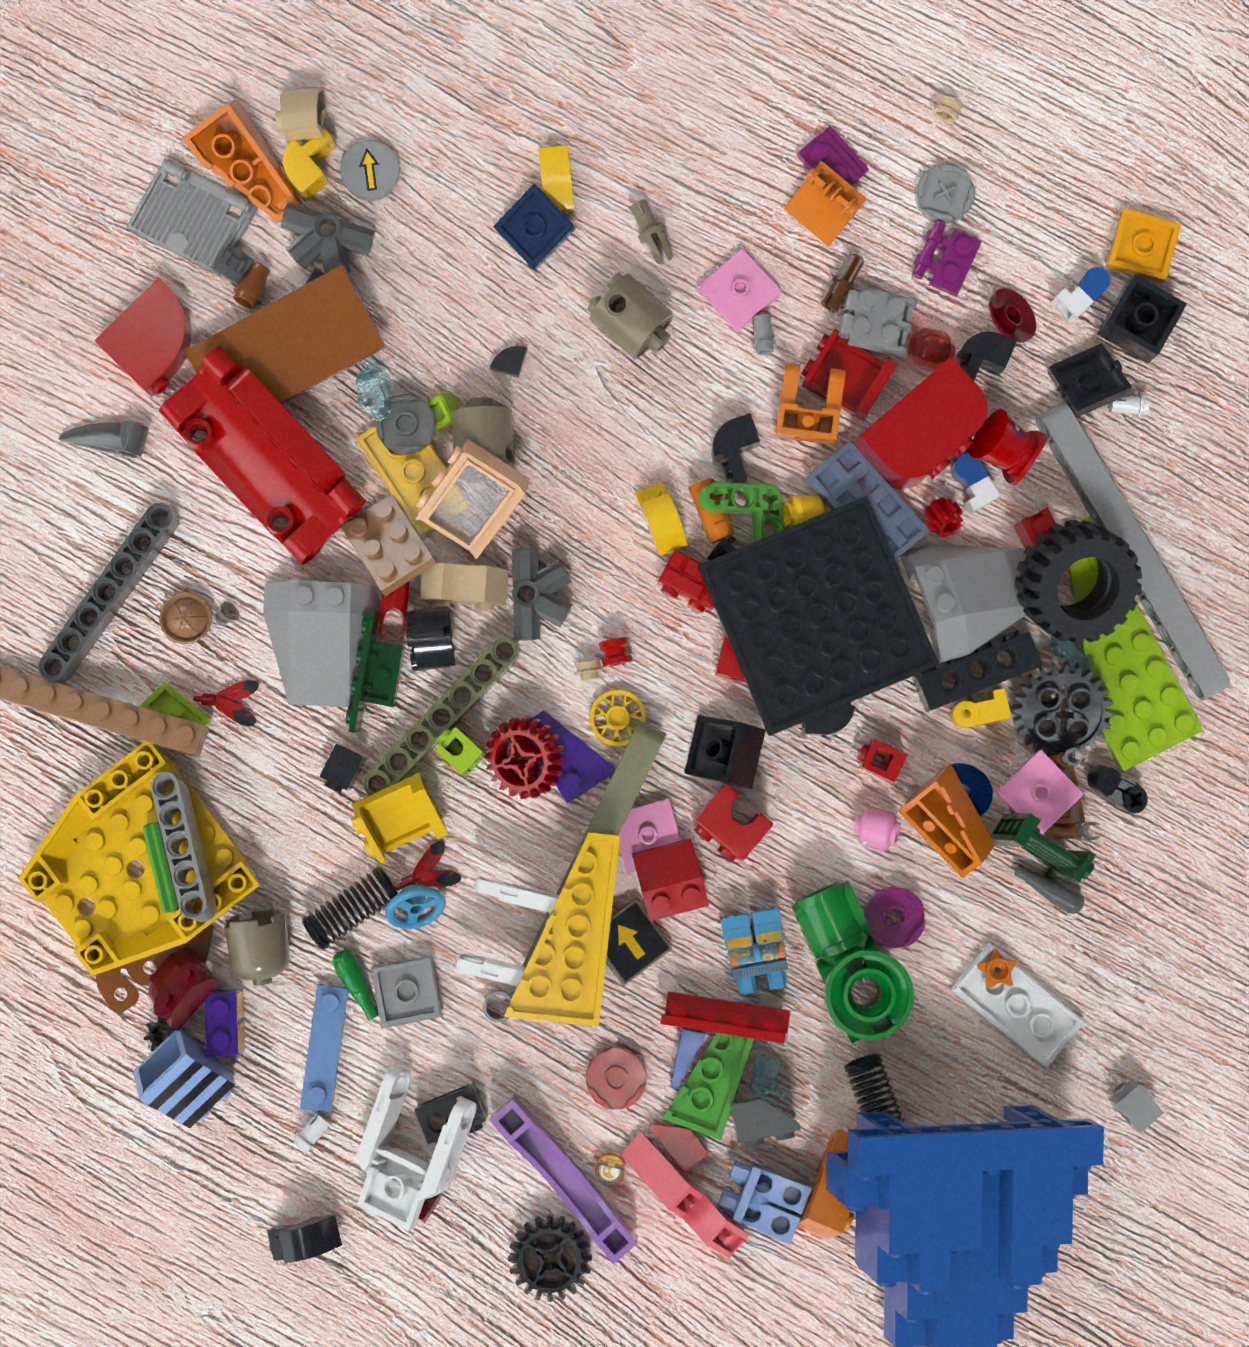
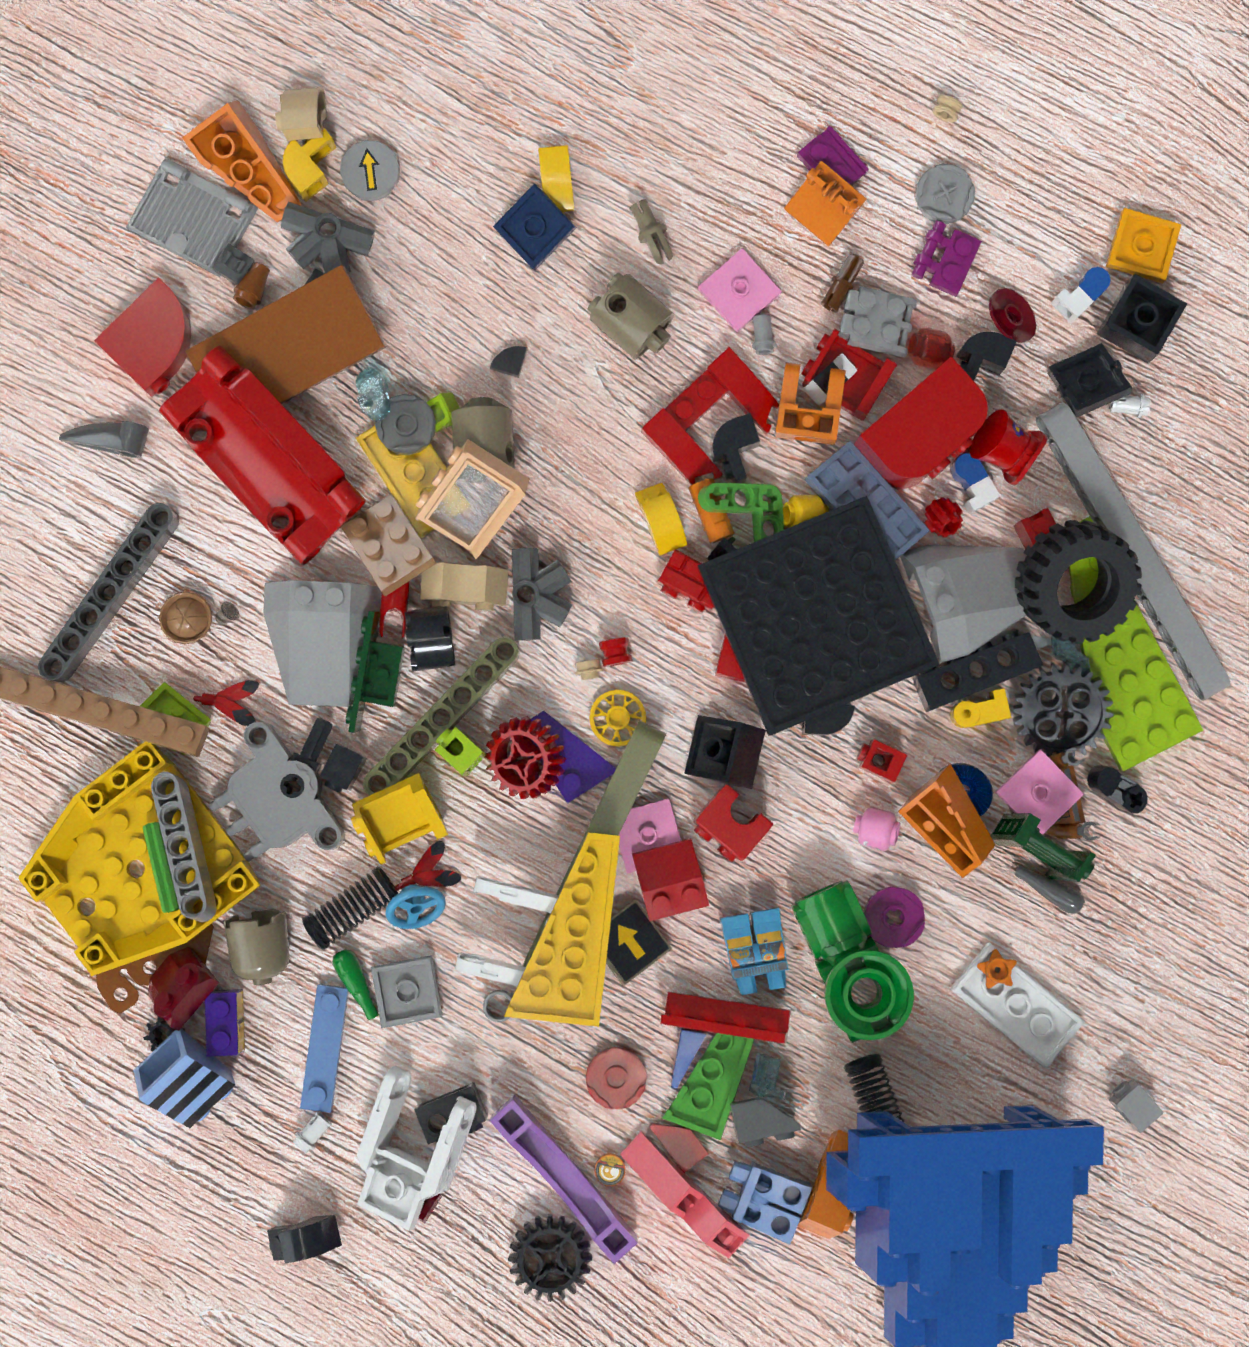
(266, 799): none -> light grey piece
(669, 426): none -> red wedge
(818, 386): none -> white sticker

